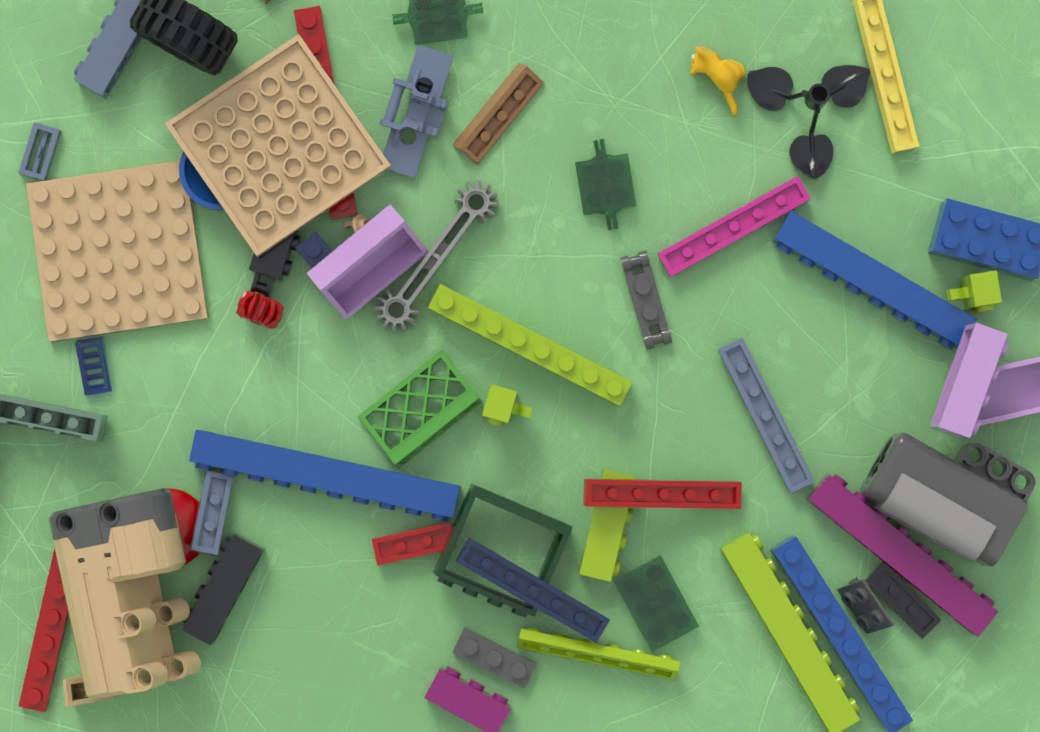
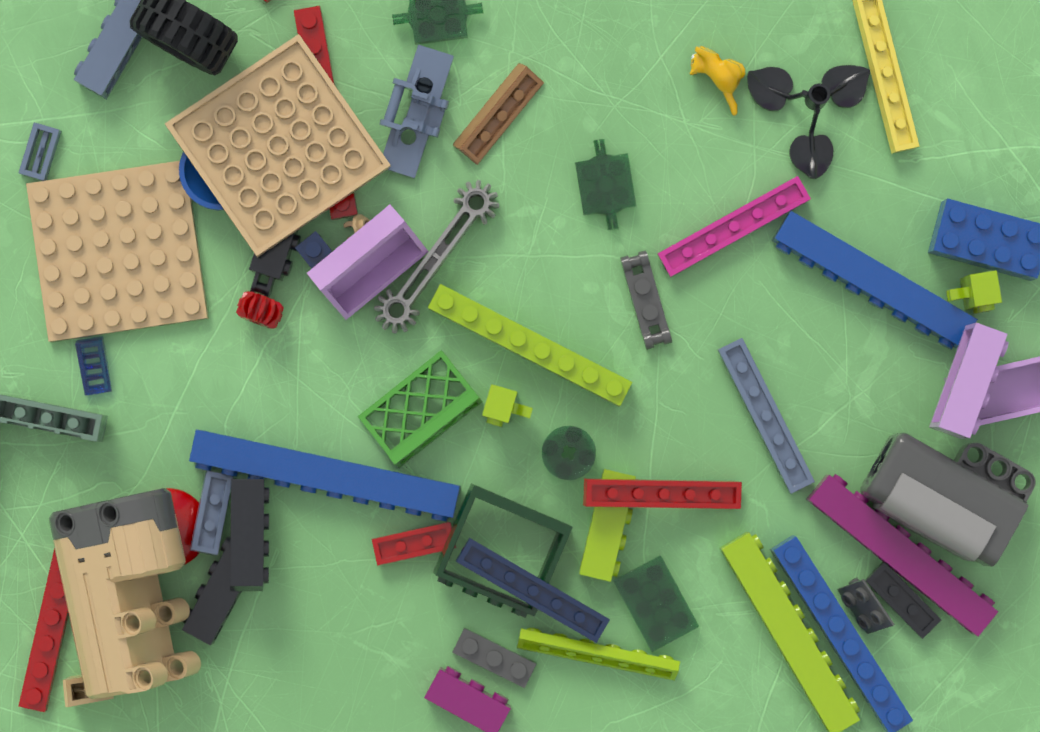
(247, 535): none -> black brick
(583, 457): none -> clear green brick

